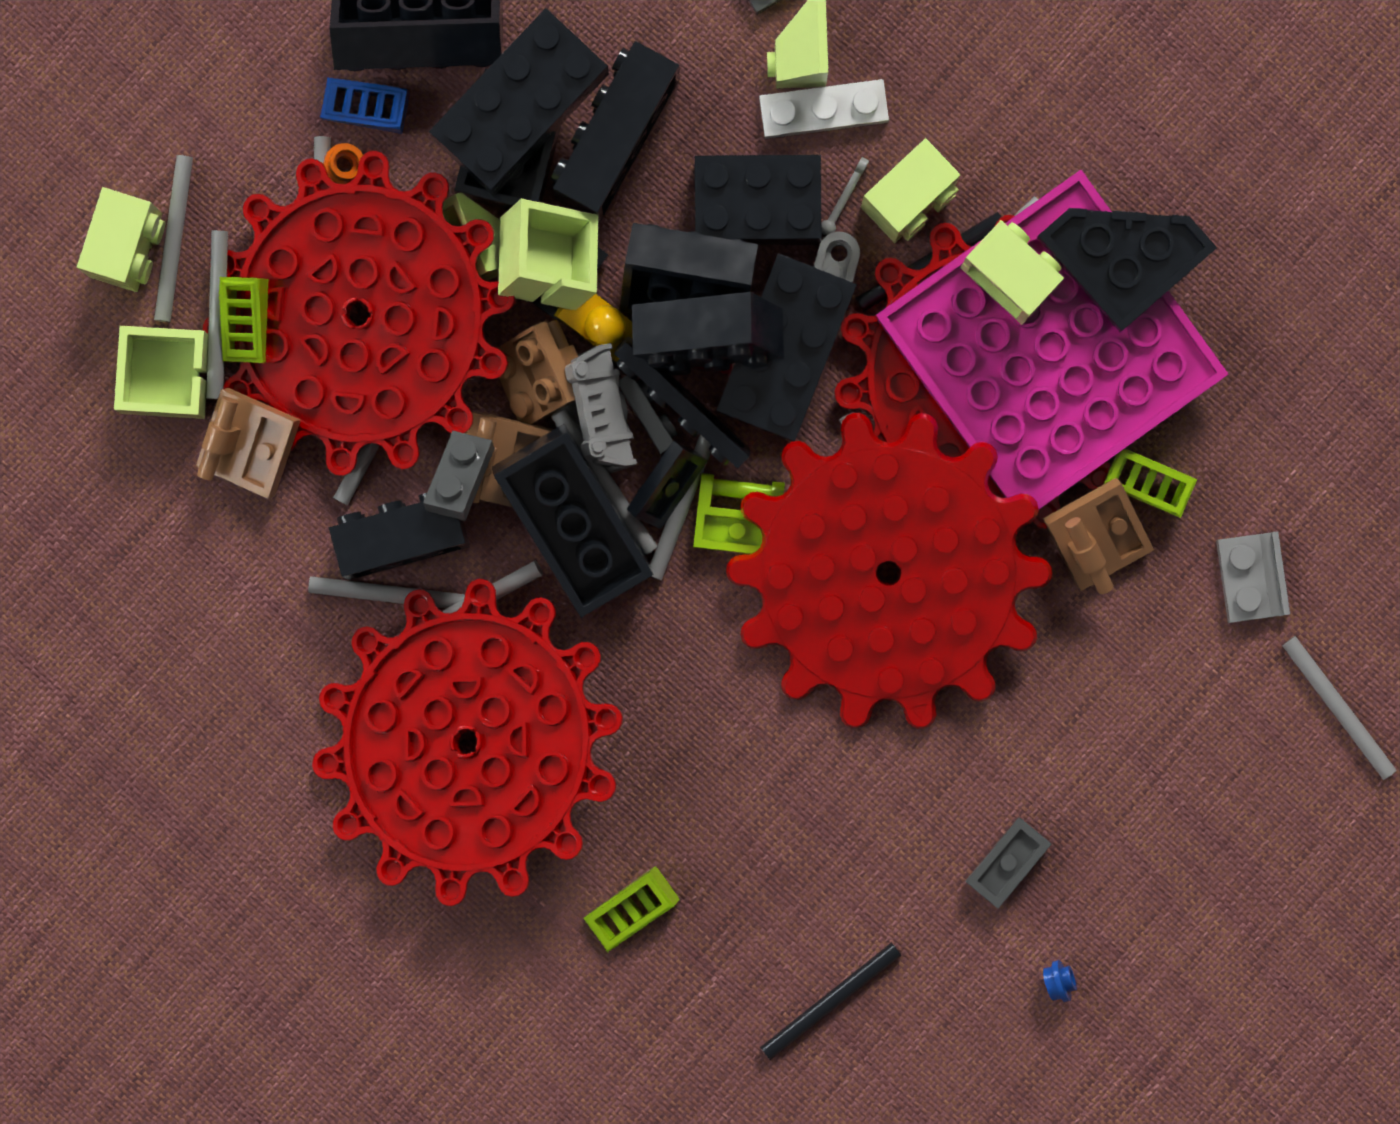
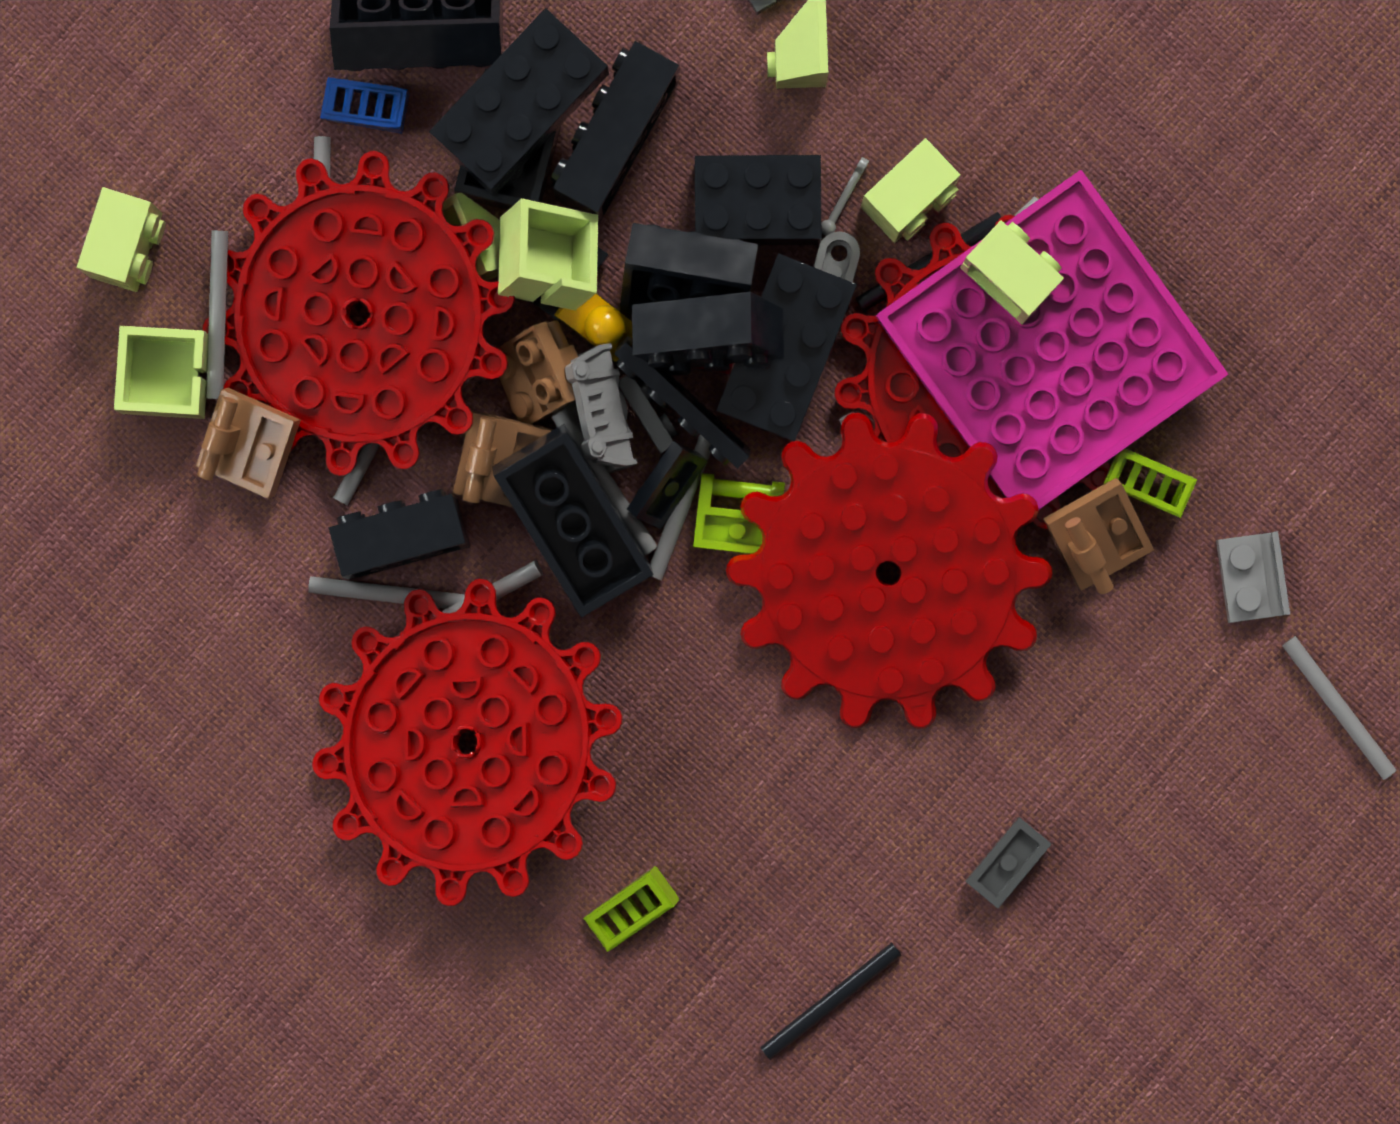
(173, 238): light grey bar -> none
(258, 303): lime slope -> none
(338, 151): orange plate -> none
(458, 475): dark grey plate -> none
(824, 109): white plate -> none
(1059, 981): blue plate -> none
(1125, 257): black plate -> none

